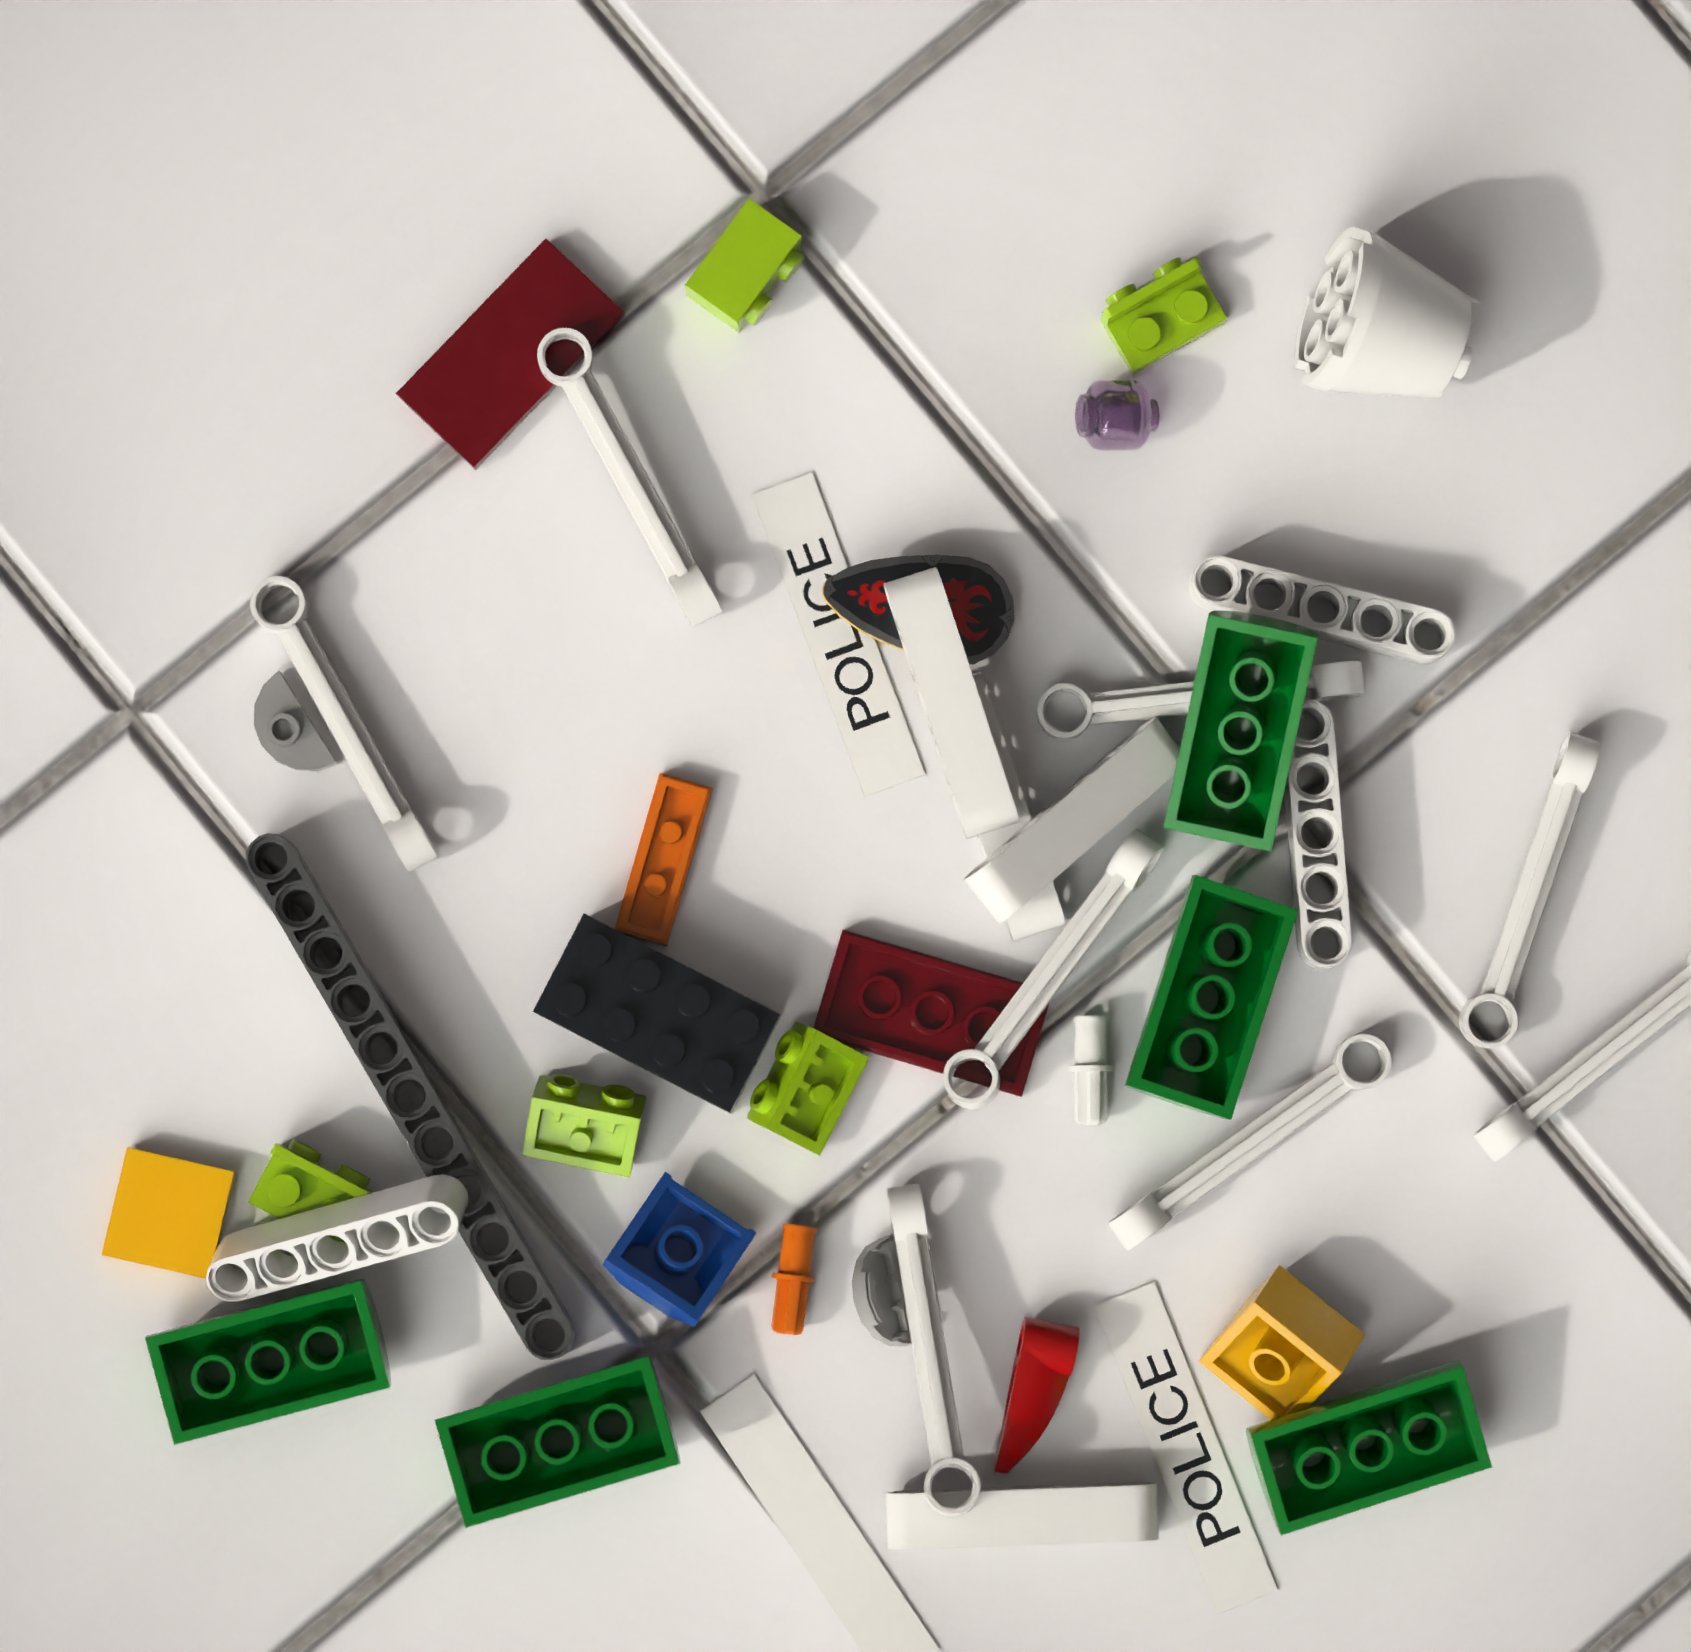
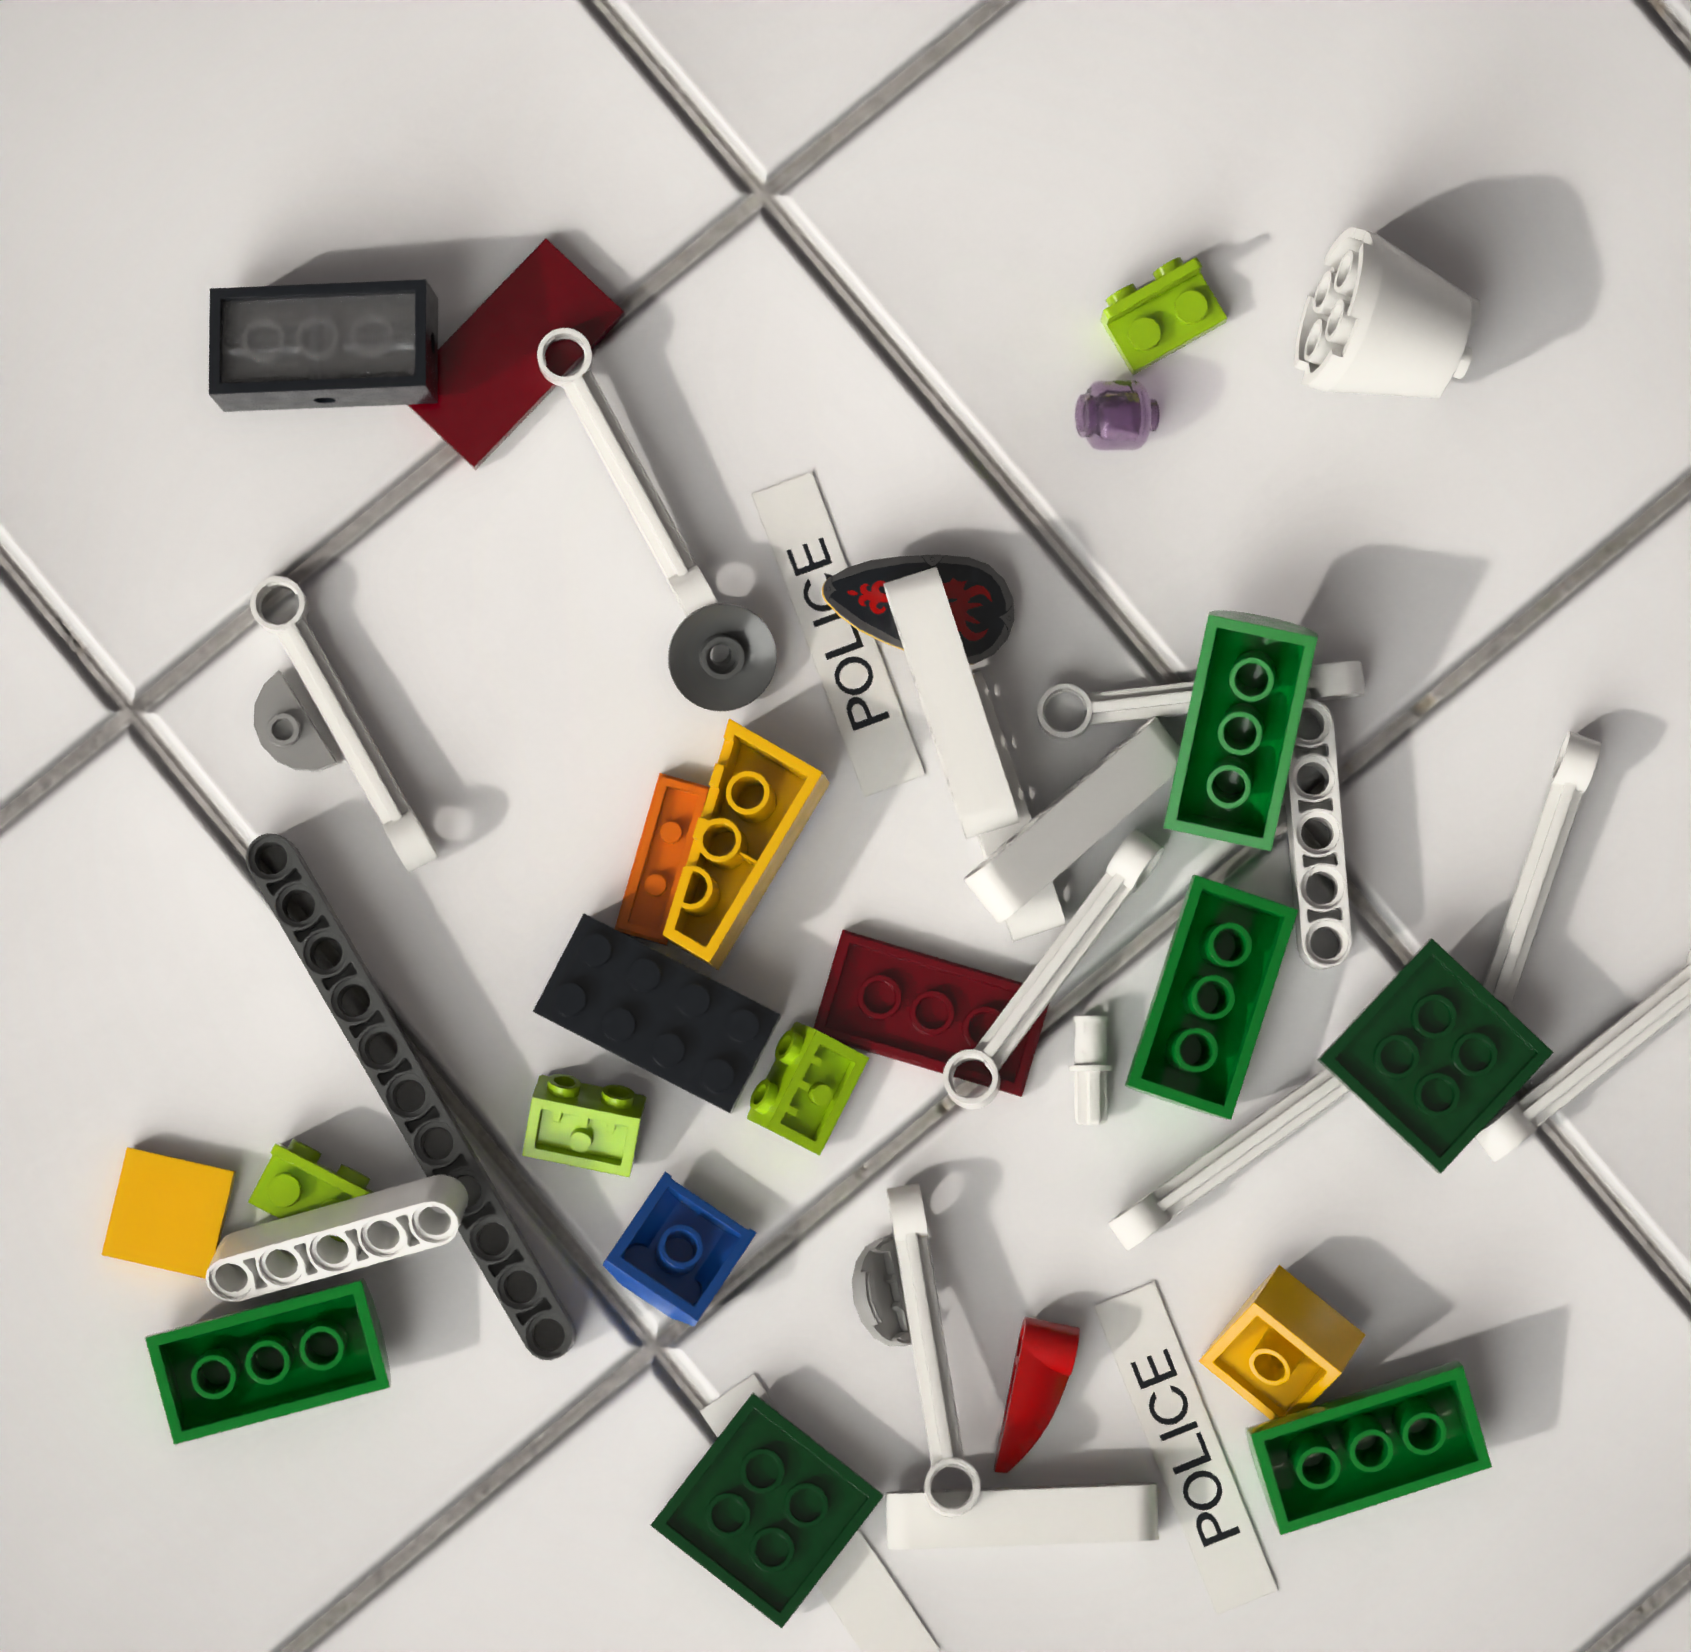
(323, 345): none -> brick
(558, 1441): green brick -> none
(736, 679): none -> dark grey dish
(745, 267): lime brick -> none
(745, 832): none -> yellow wedge
(767, 1510): none -> dark green plate
(793, 1279): orange axle -> none
(1347, 602): white beam -> none
(1435, 1056): none -> dark green plate

